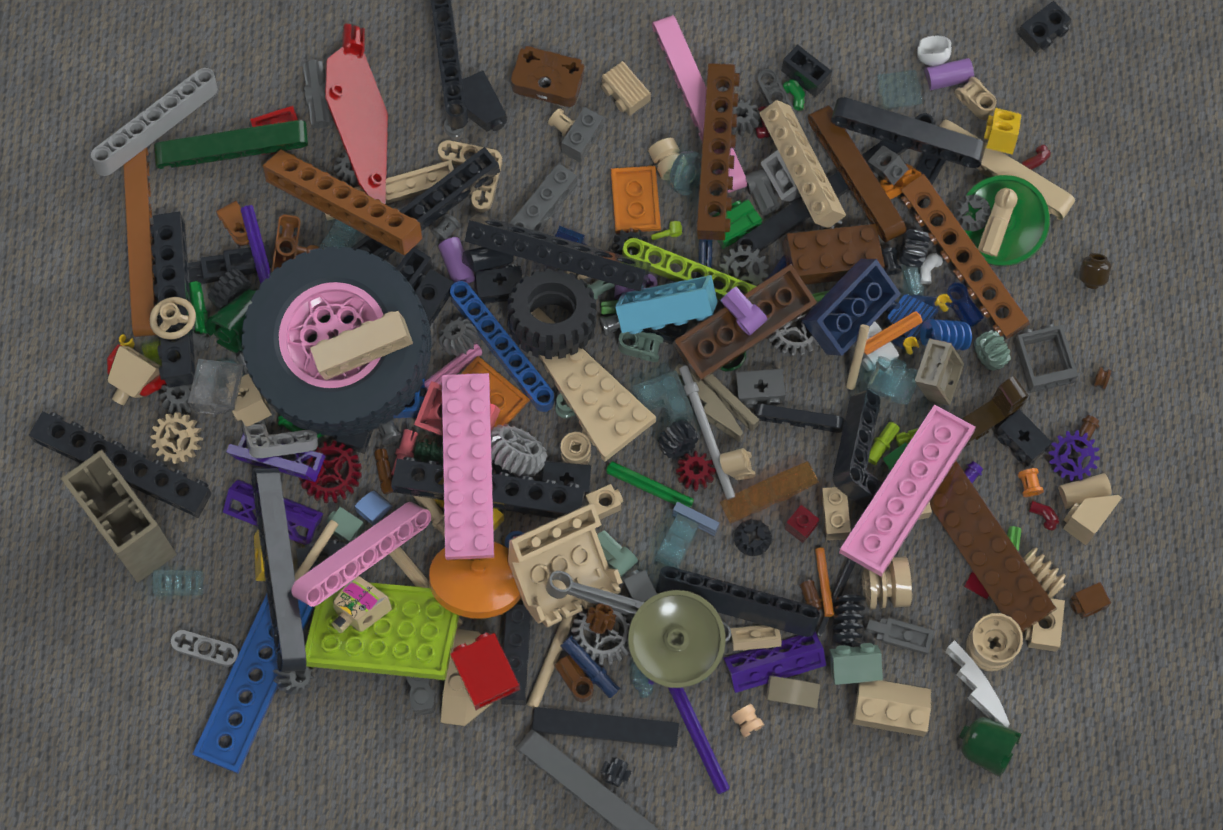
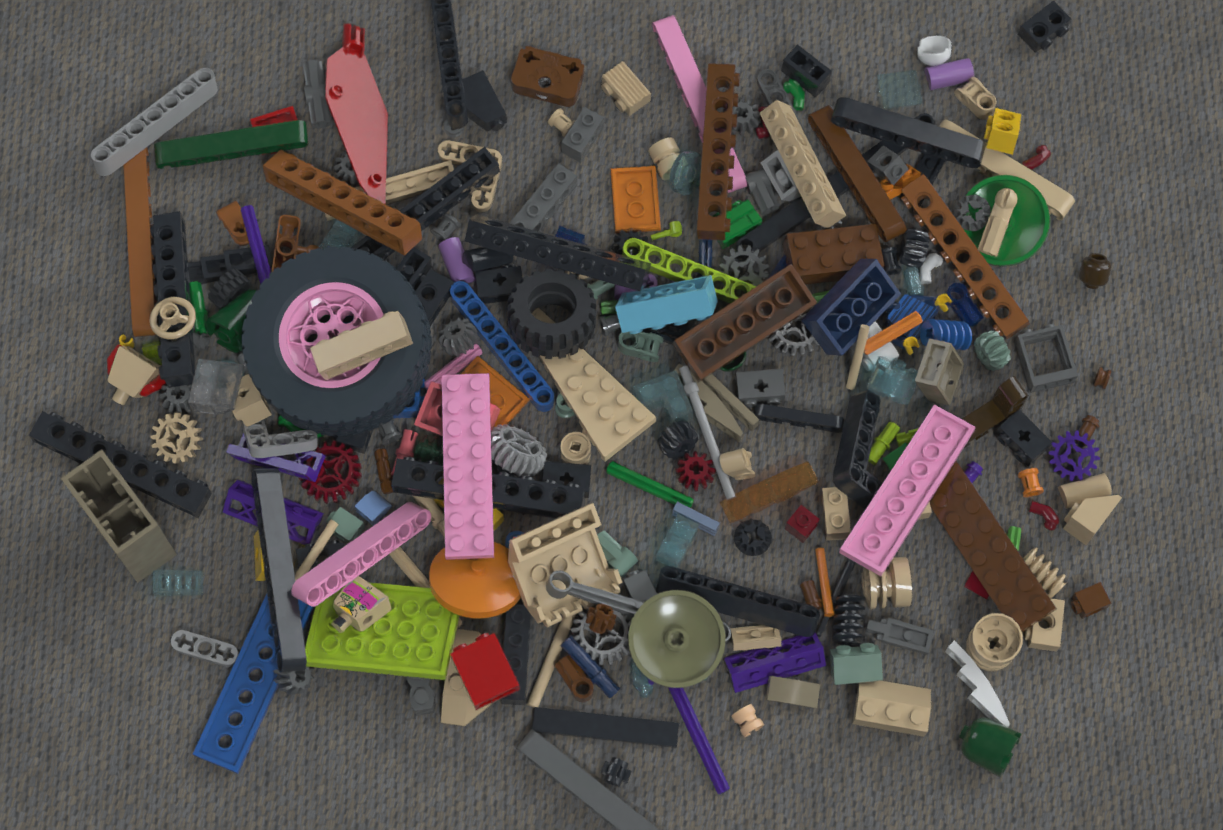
(605, 492): tan brick -> none
(747, 315): medium lavender piece -> none

